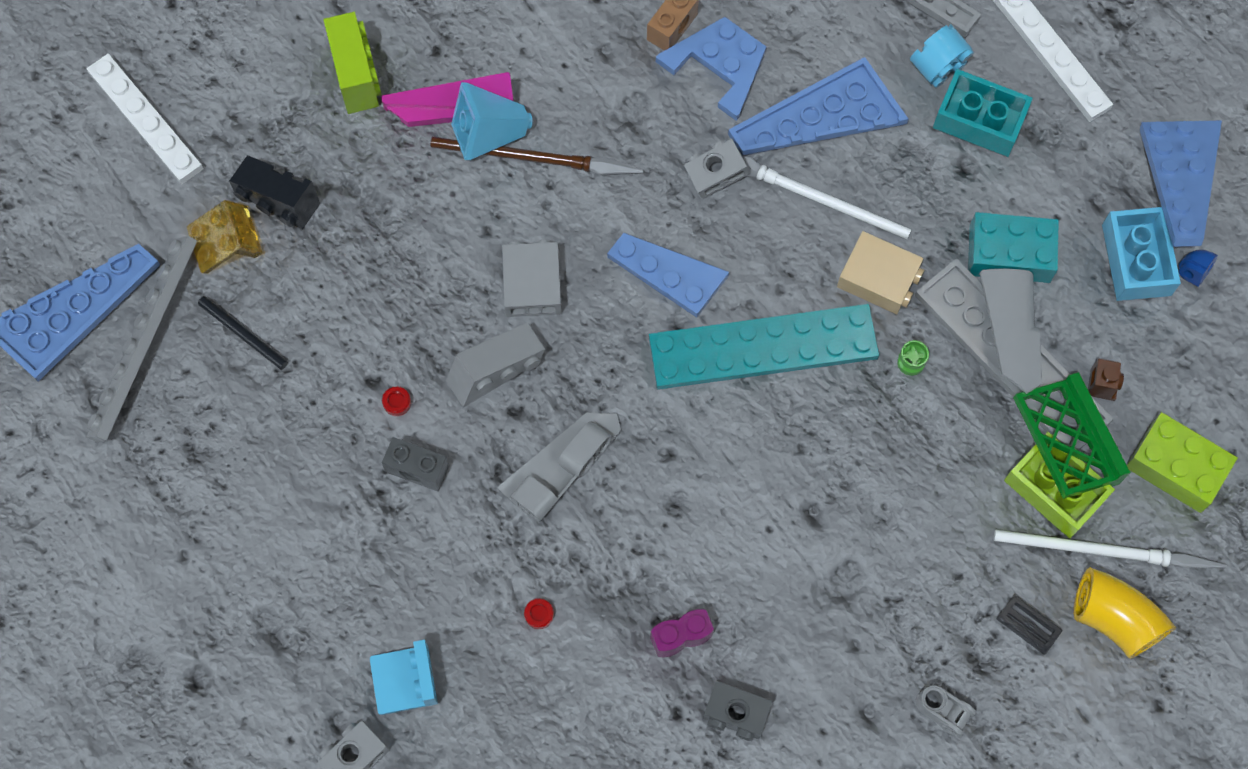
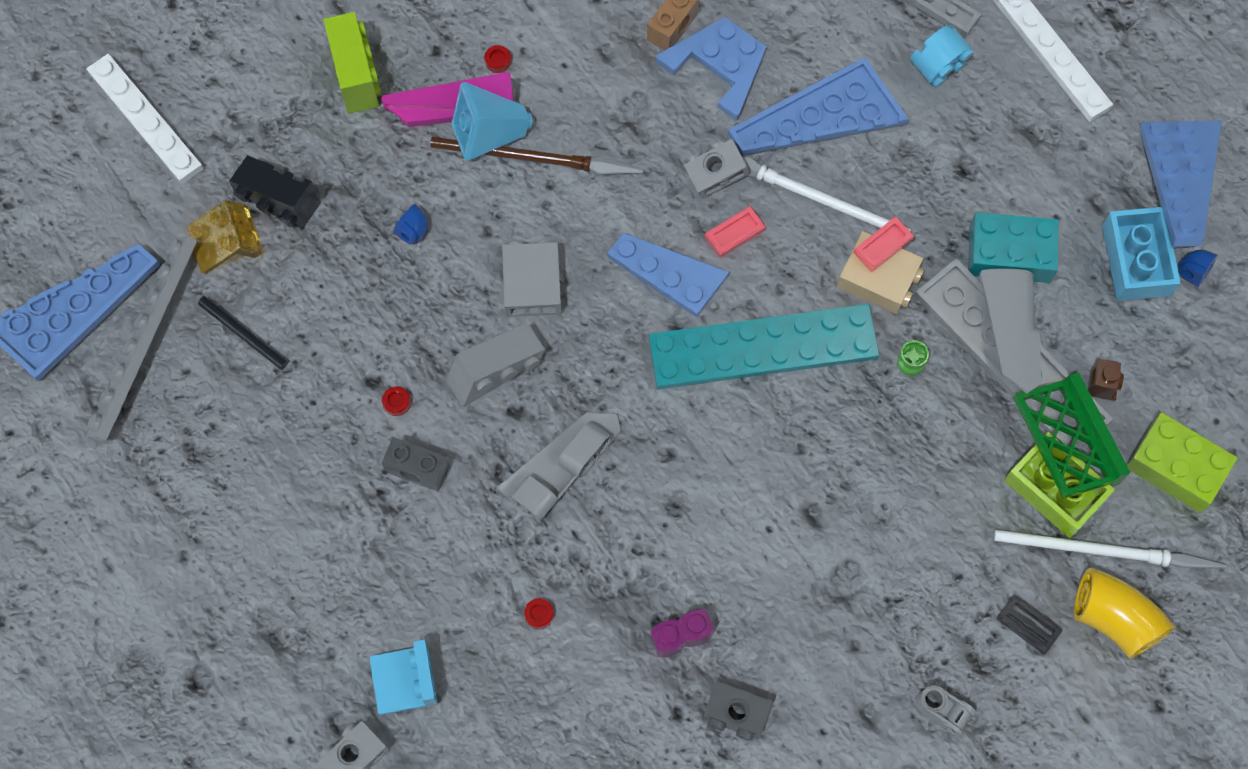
(412, 225): none -> blue piece
(497, 59): none -> red tile
(735, 232): none -> coral tile
(883, 244): none -> coral tile
(982, 112): teal brick -> none

